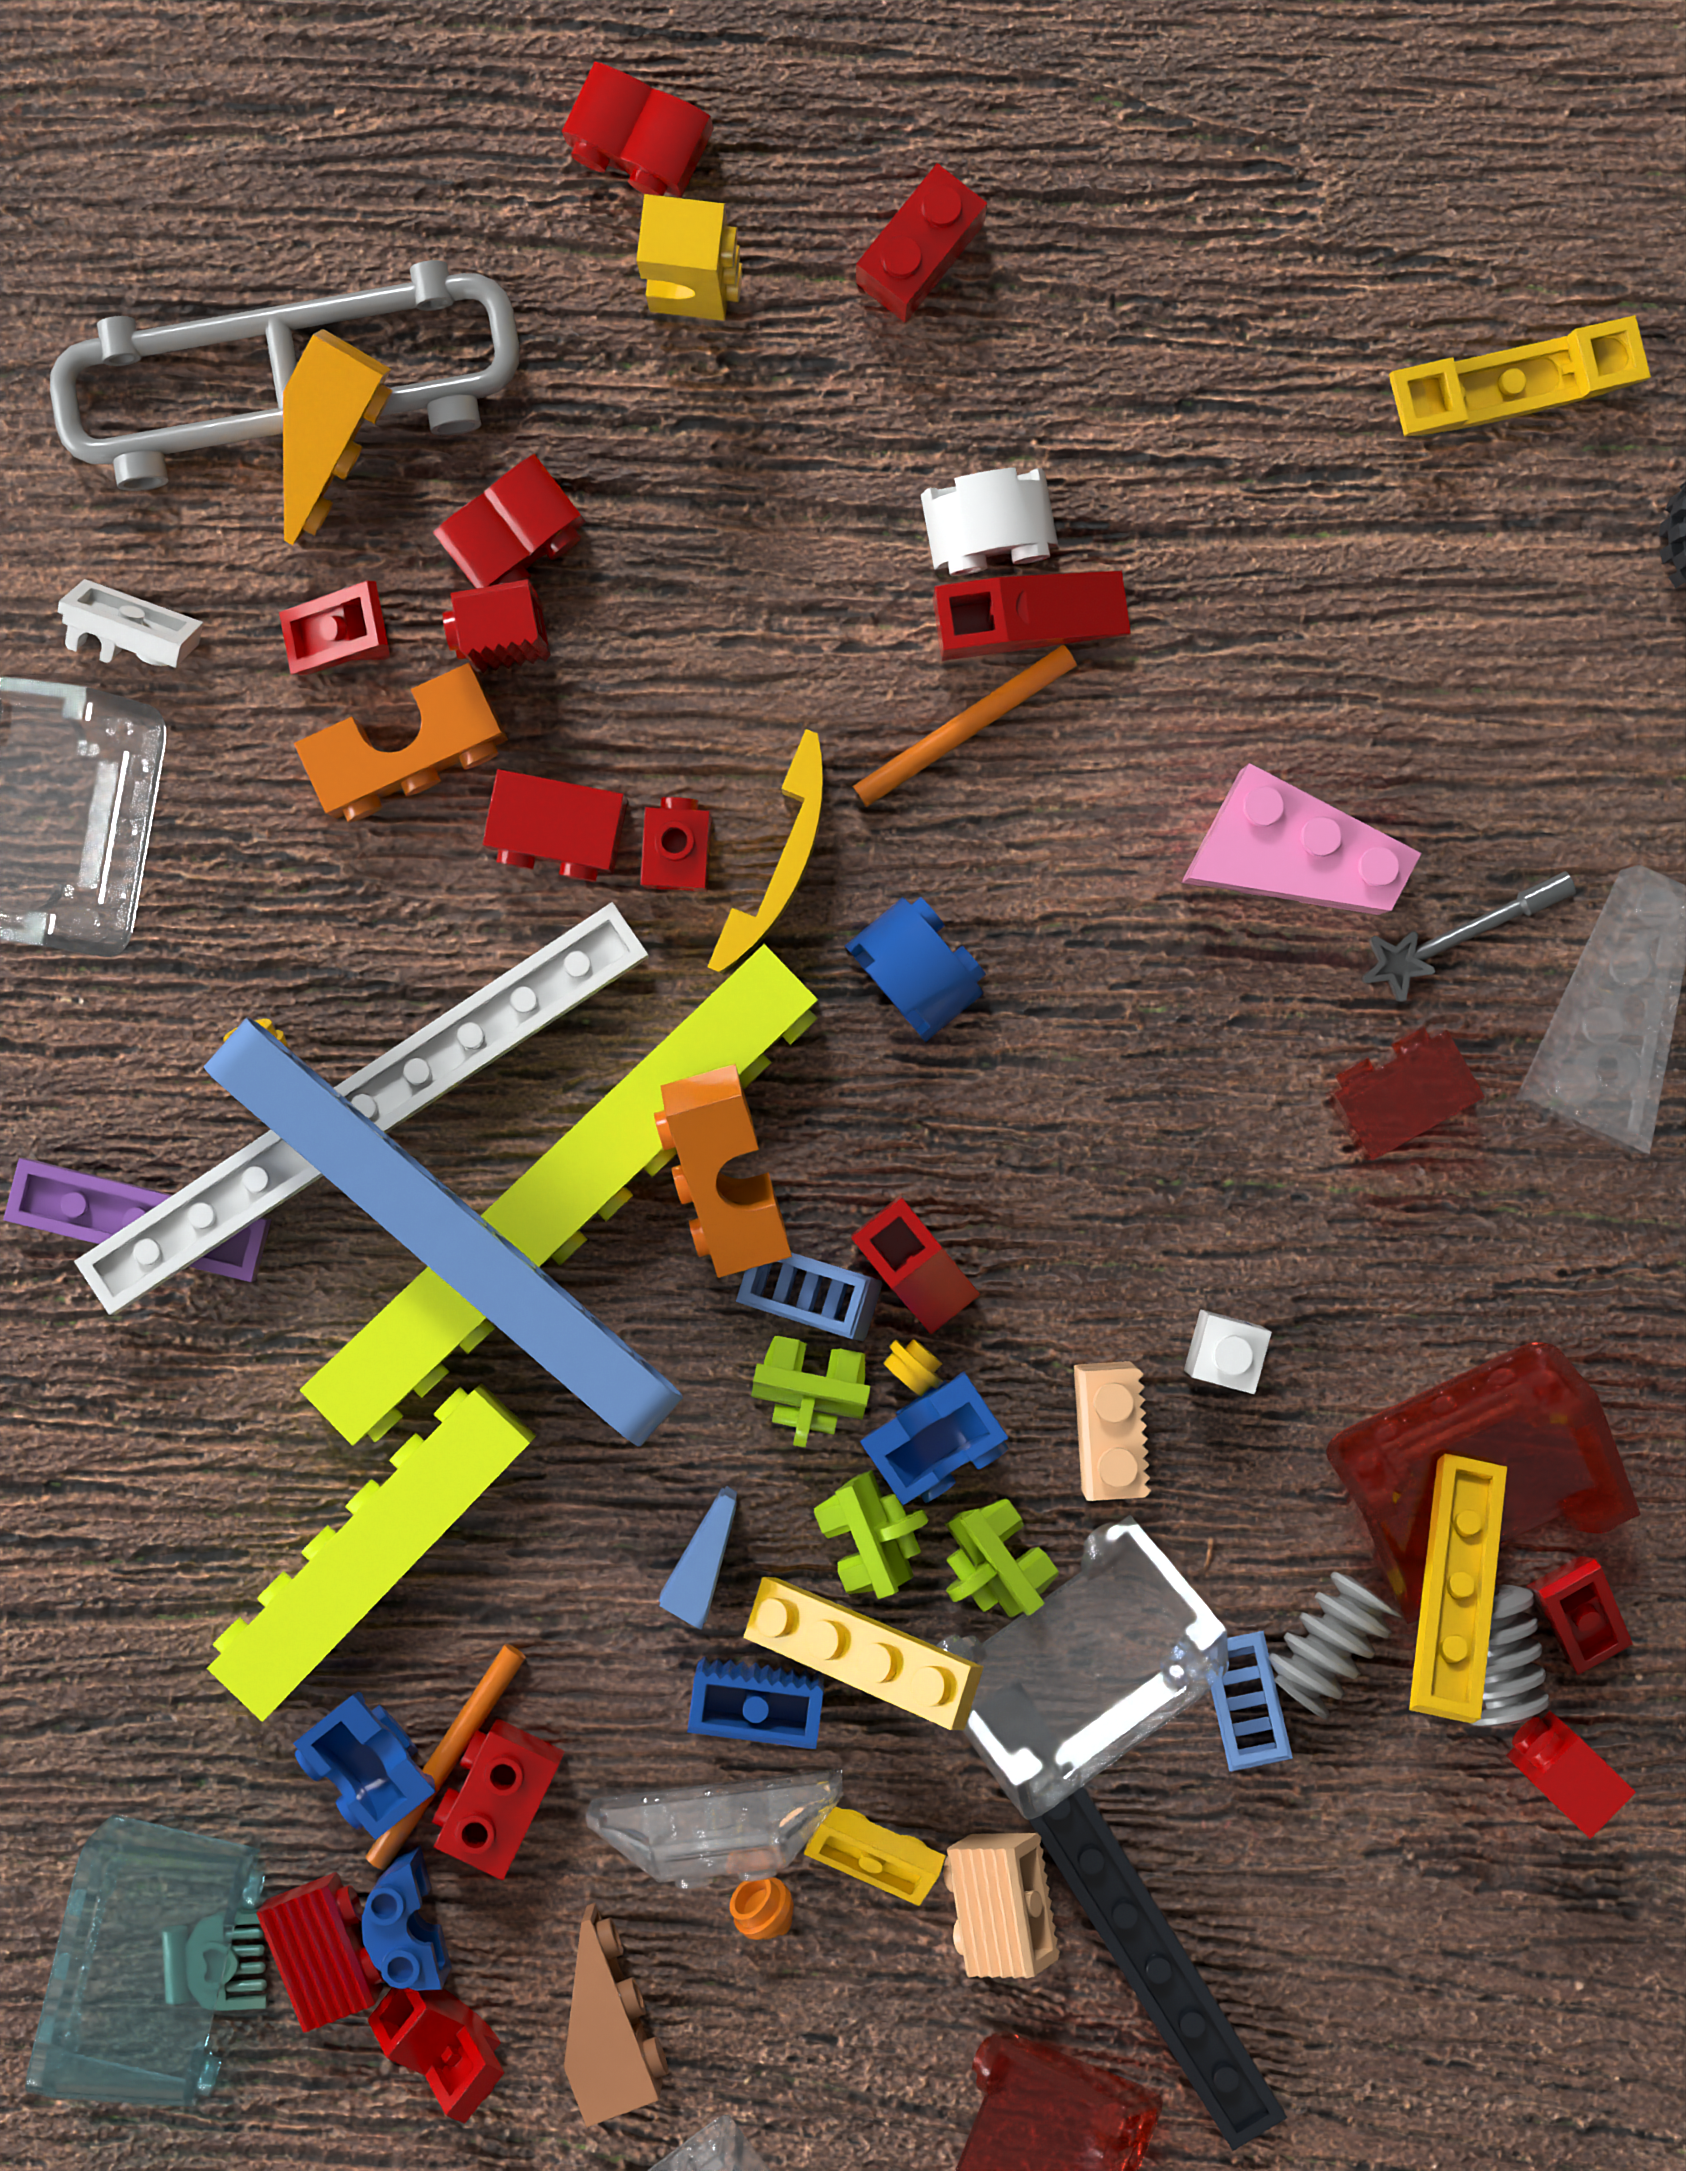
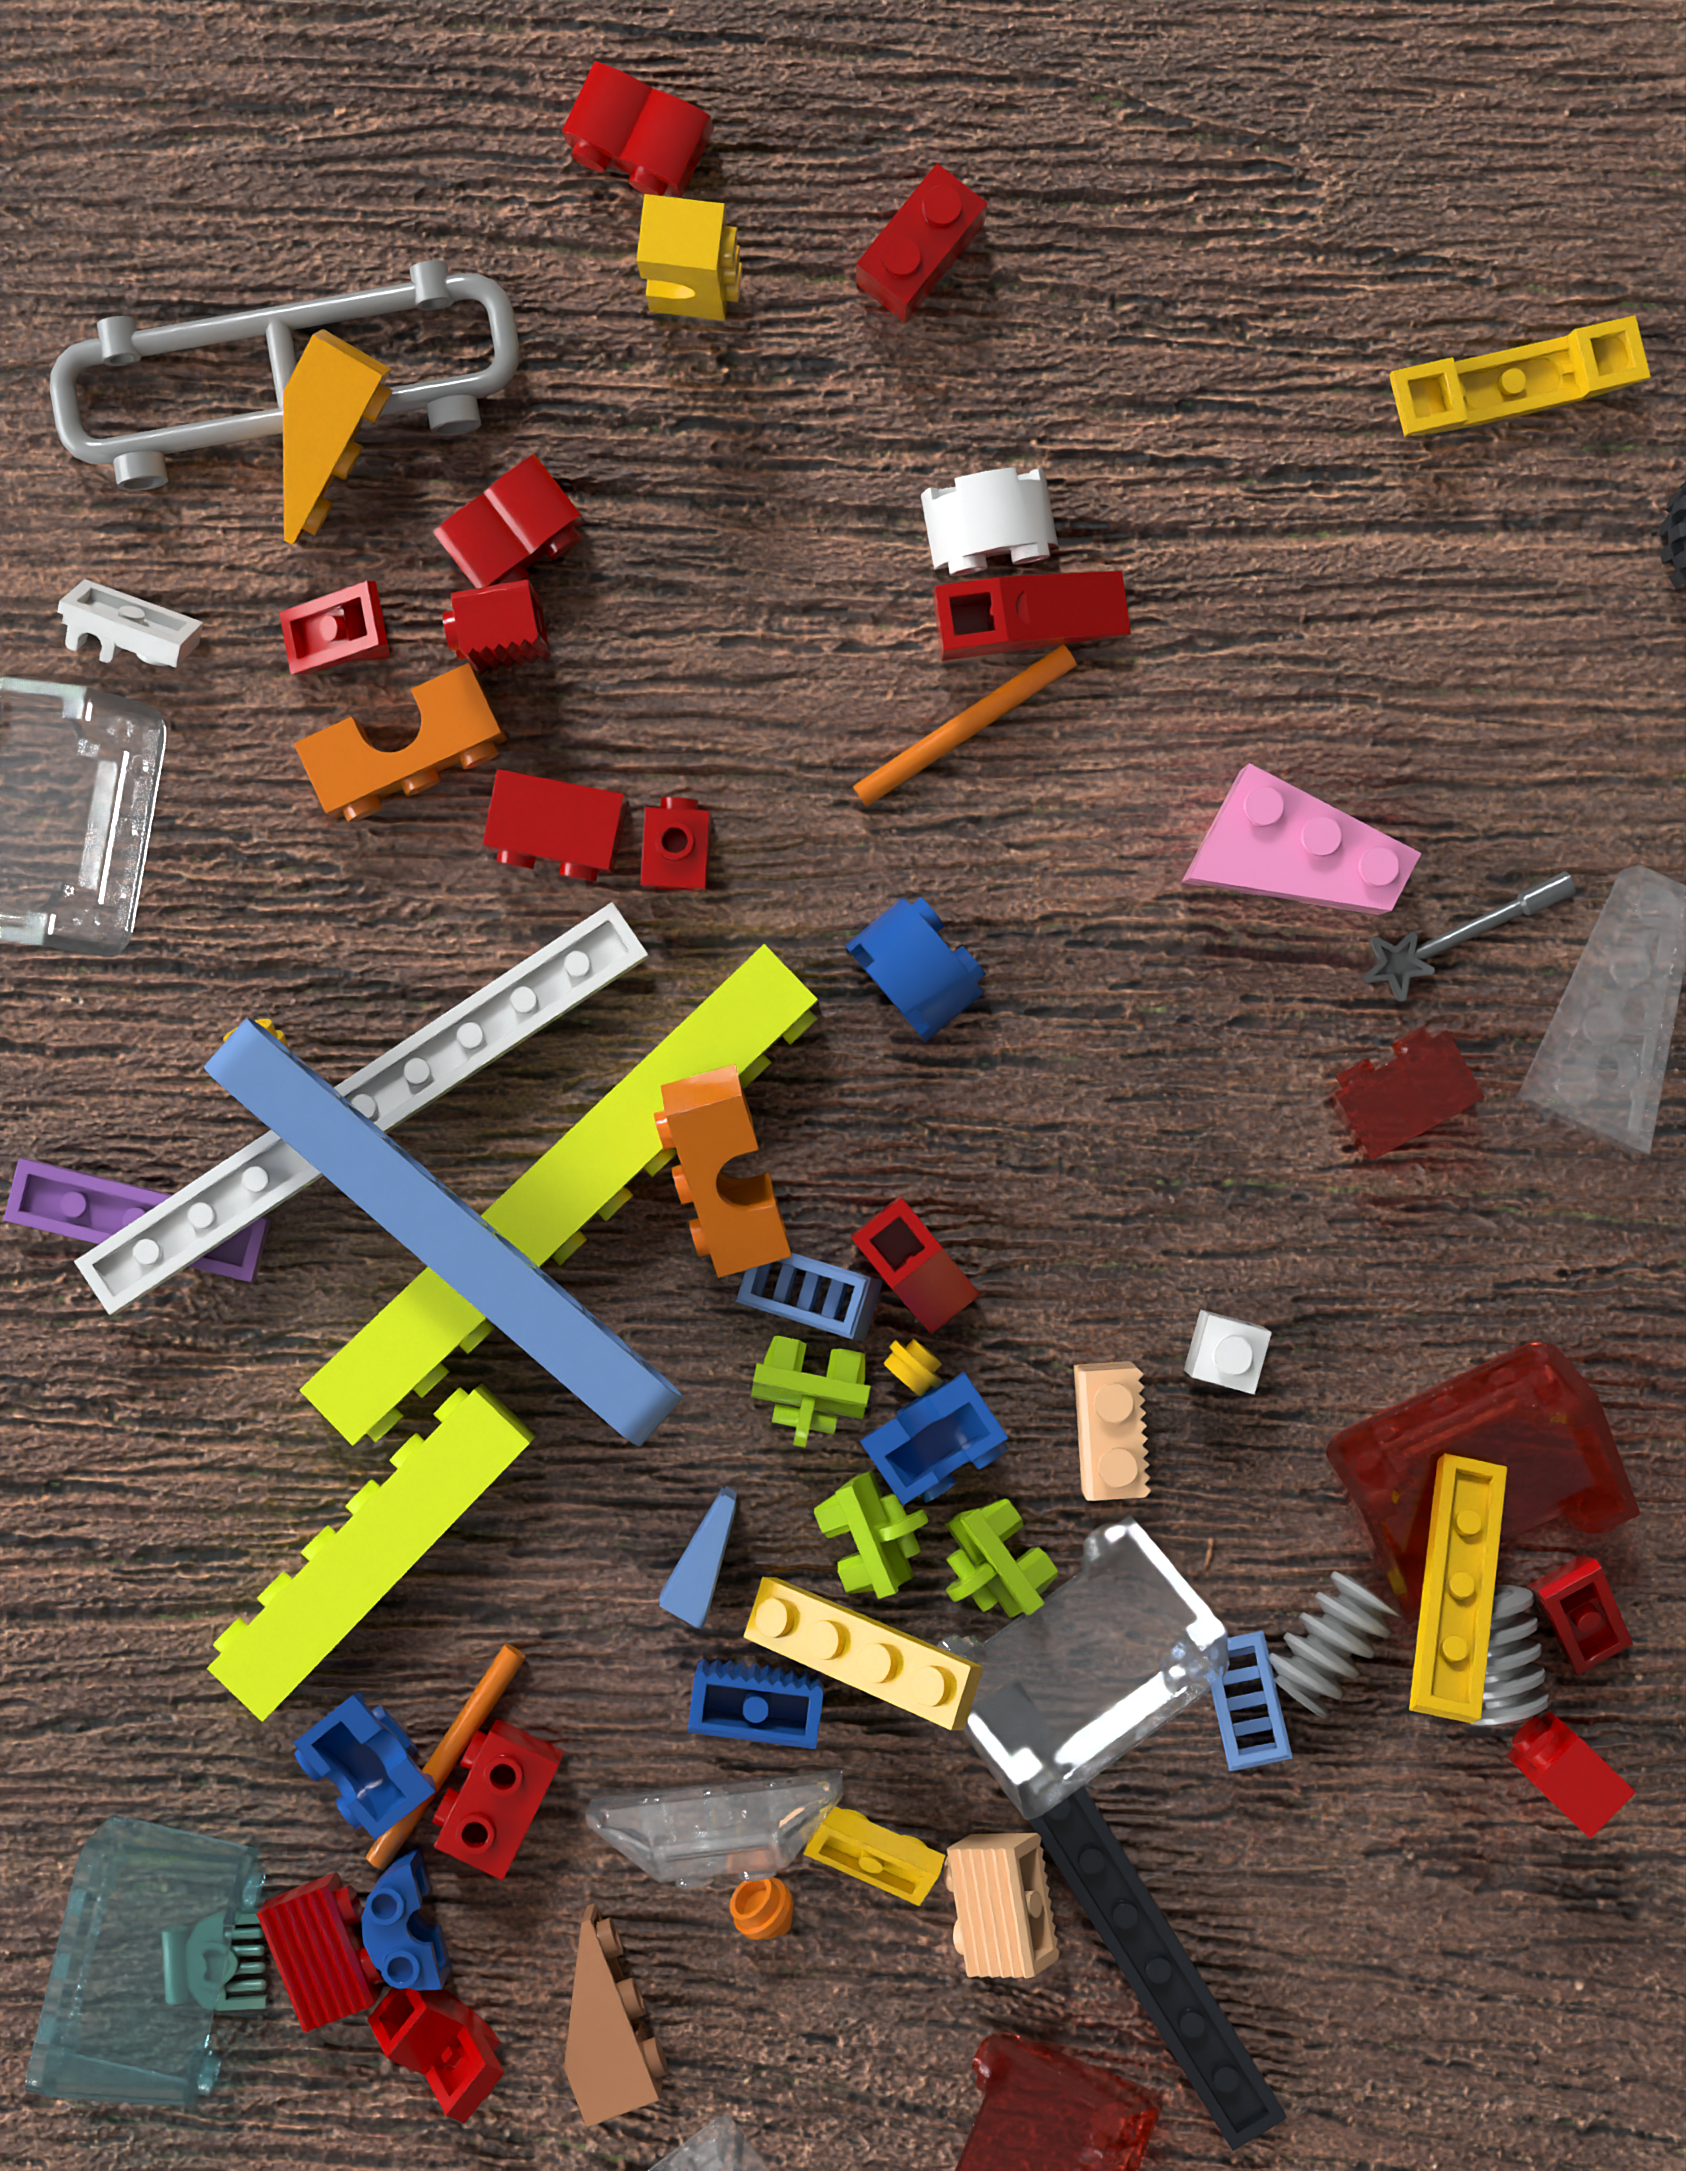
(804, 784): yellow slope -> none

